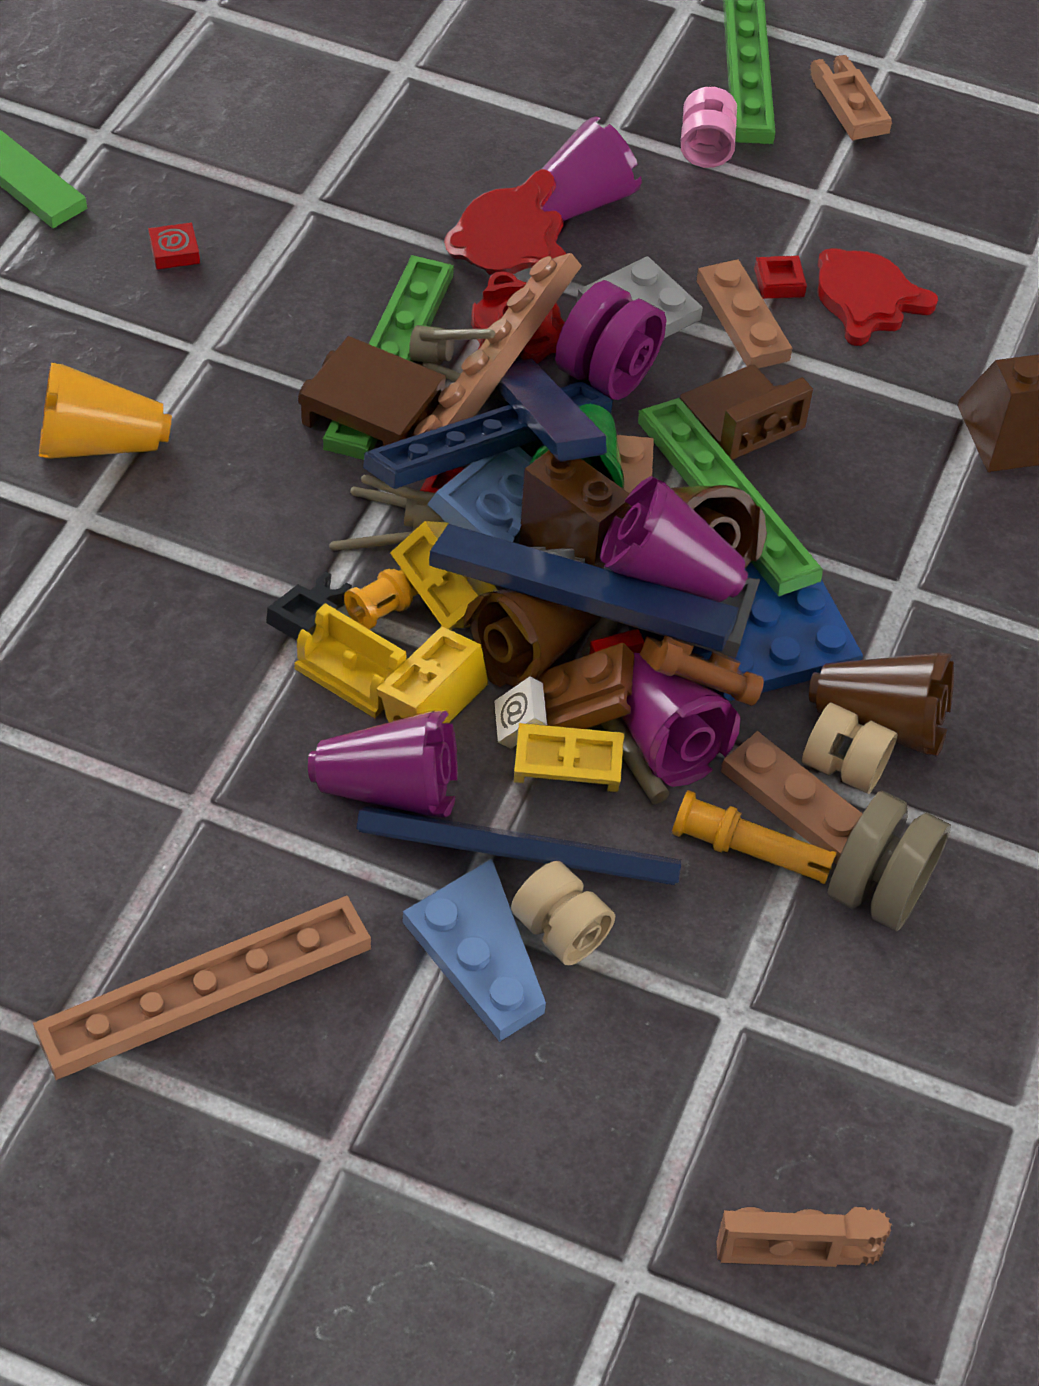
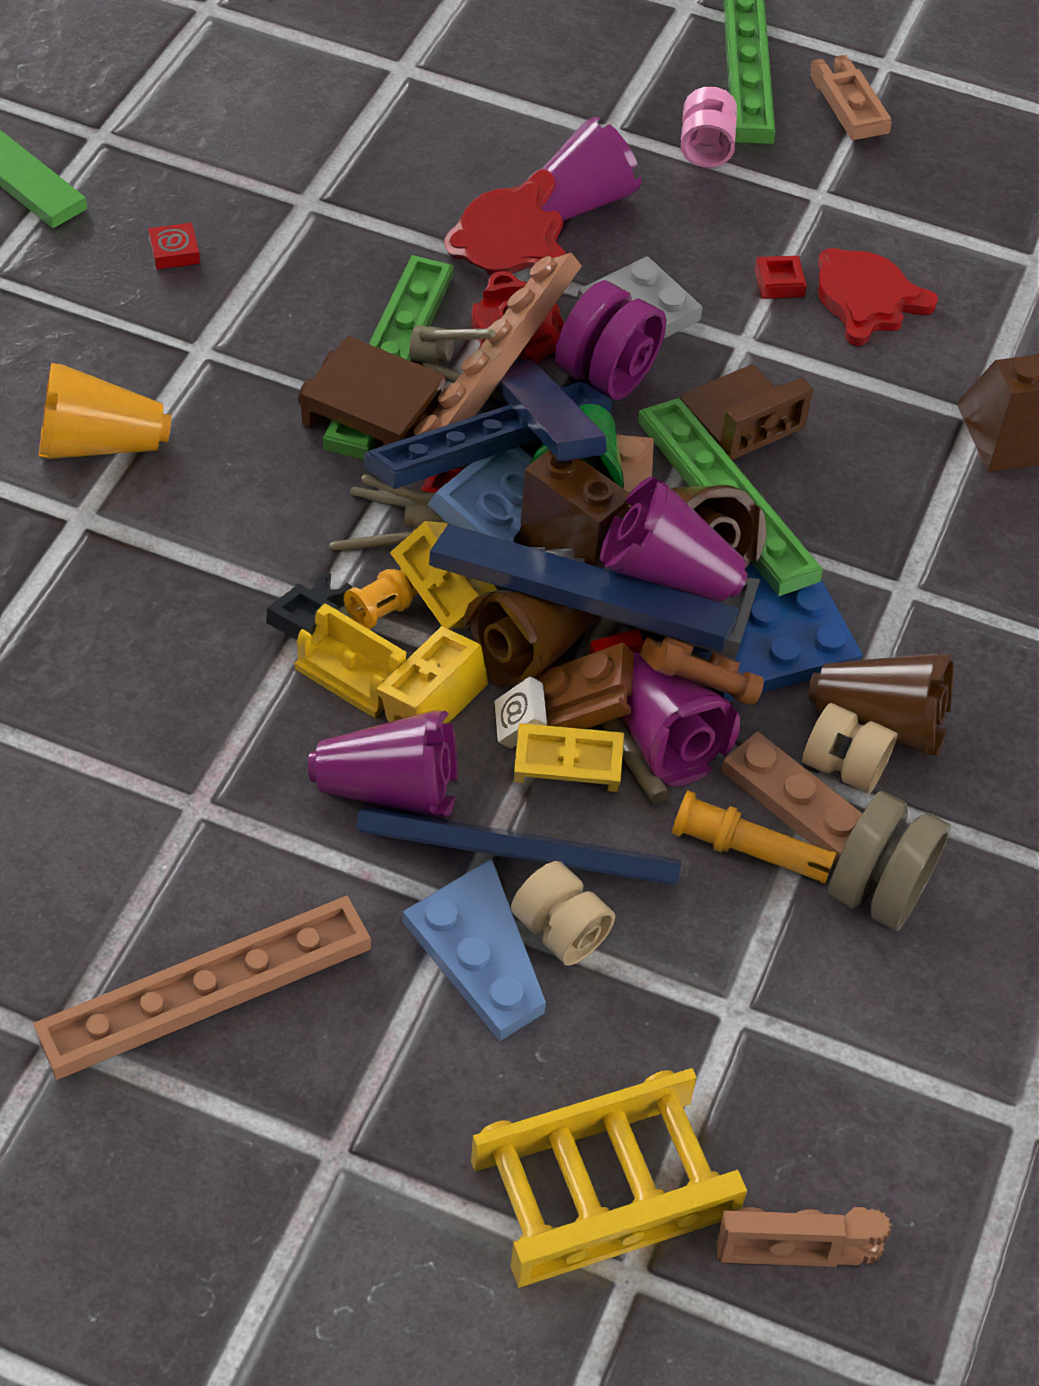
(597, 1231): none -> yellow fence
(744, 314): nougat plate -> none

